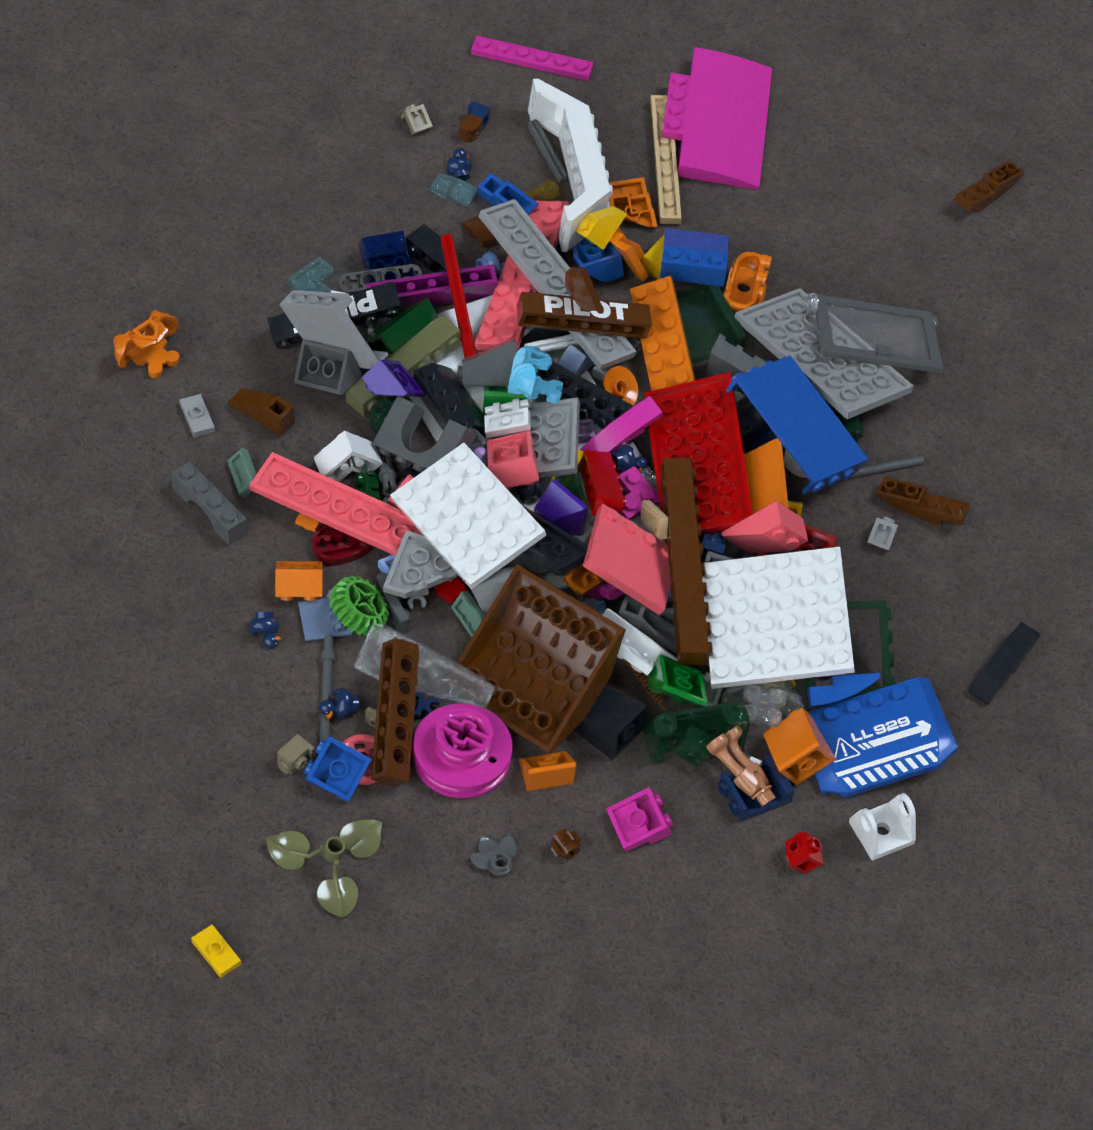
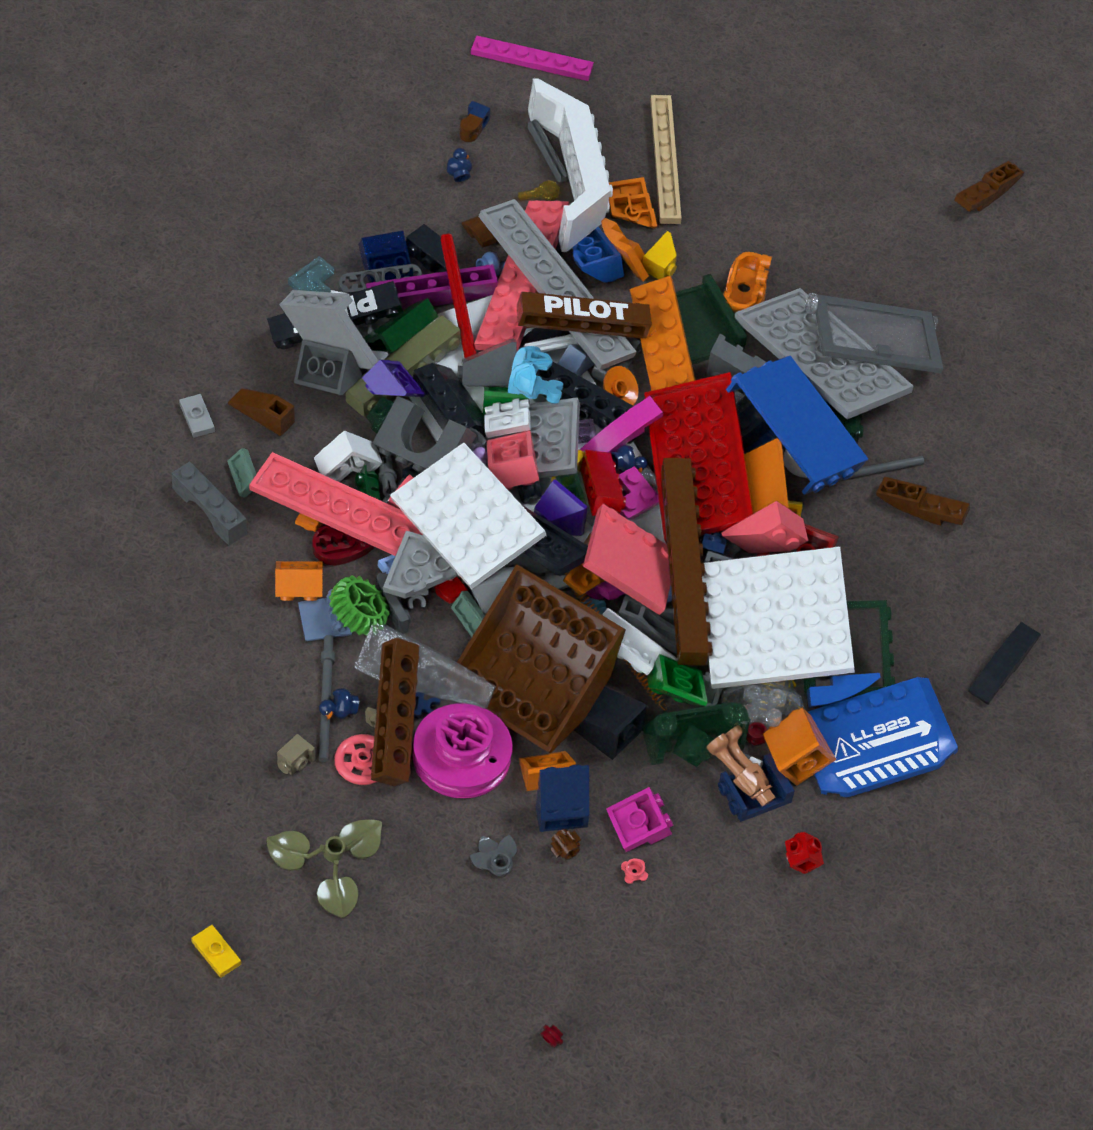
(149, 345): orange piece -> none
(266, 623): dark blue animal -> none
(337, 768): blue plate -> none
(417, 118): dark tan bracket -> none
(447, 186): clear light blue slope -> none
(498, 192): blue slope -> none
(552, 1035): none -> dark red plate
(563, 798): none -> dark blue slope
(581, 289): reddish brown slope -> none
(601, 225): yellow slope -> none
(634, 864): none -> coral plate
(654, 519): tan plate -> none
(694, 257): blue slope -> none
(719, 118): dark pink slope -> none
(755, 733): none -> dark red plate
(883, 533): light grey bracket -> none
(893, 818): white hose -> none

